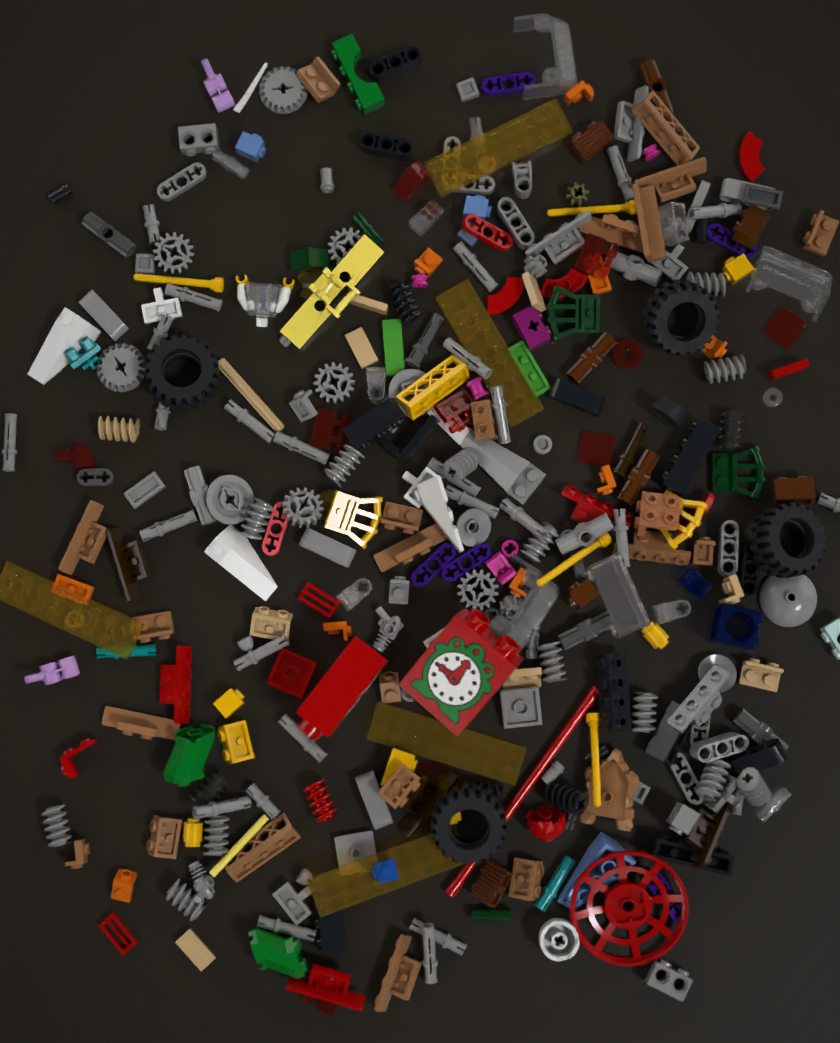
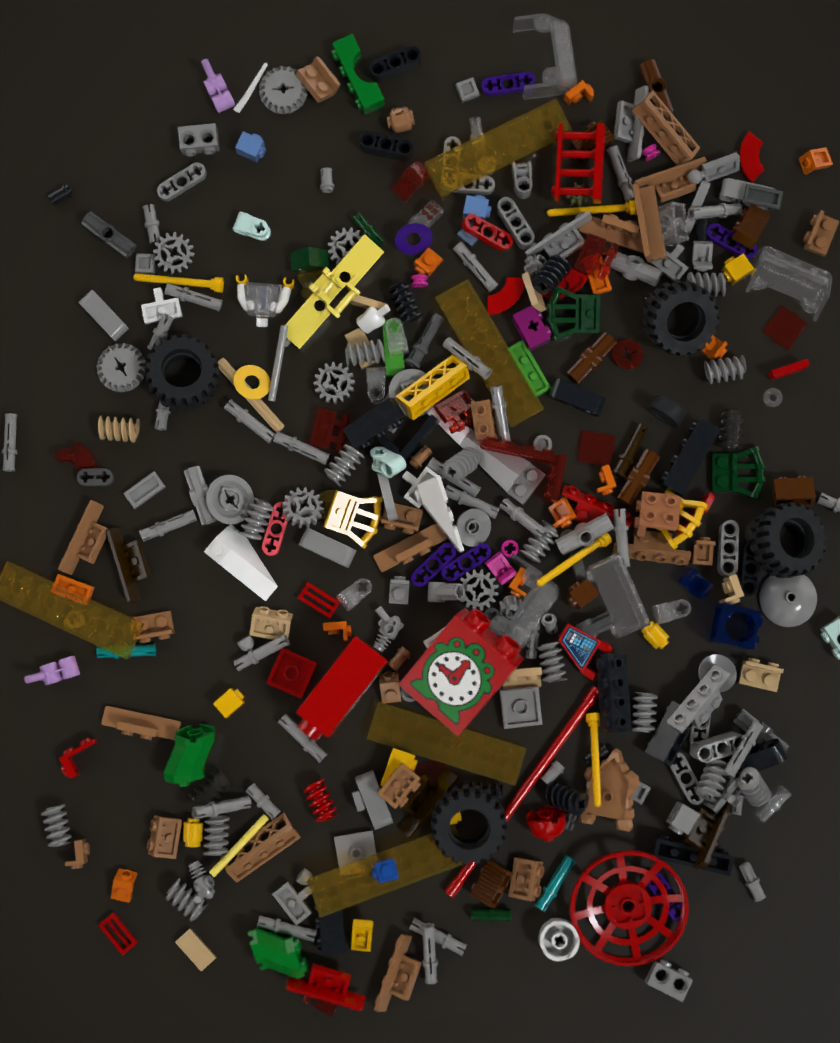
(65, 334): white wedge -> none
(77, 359): teal hips -> none
(176, 684): red bracket -> none
(230, 164): clear pin -> none
(235, 742): yellow bracket -> none
(248, 226): none -> light aqua piece
(261, 390): none -> yellow piece
(277, 363): none -> light grey bar
(302, 406): light grey bracket -> none
(358, 800): none -> light grey tile
(362, 935): none -> yellow slope
(364, 352): none -> light grey piece
(372, 318): none -> white piece
(387, 462): none -> light aqua piece
(387, 497): none -> light grey beam
(396, 340): none -> clear piece
(399, 658): none -> medium nougat pin
(400, 119): none -> medium nougat head
(403, 246): none -> dark purple piece
(416, 460): none -> medium nougat pin
(445, 592): none -> light grey piece
(477, 389): dark pink bush -> none
(549, 622): none -> light grey pin
(551, 275): none -> black piece
(554, 473): none -> clear red bracket
(562, 513): none -> orange bracket
(581, 648): none -> flag
(595, 172): none -> red fence
(599, 847): medium blue wedge -> none
(702, 255): none -> light grey bracket
(715, 169): none -> light grey plate
(743, 749): none -> light grey pin
(752, 881): none -> light grey axle
(815, 160): none -> orange bracket

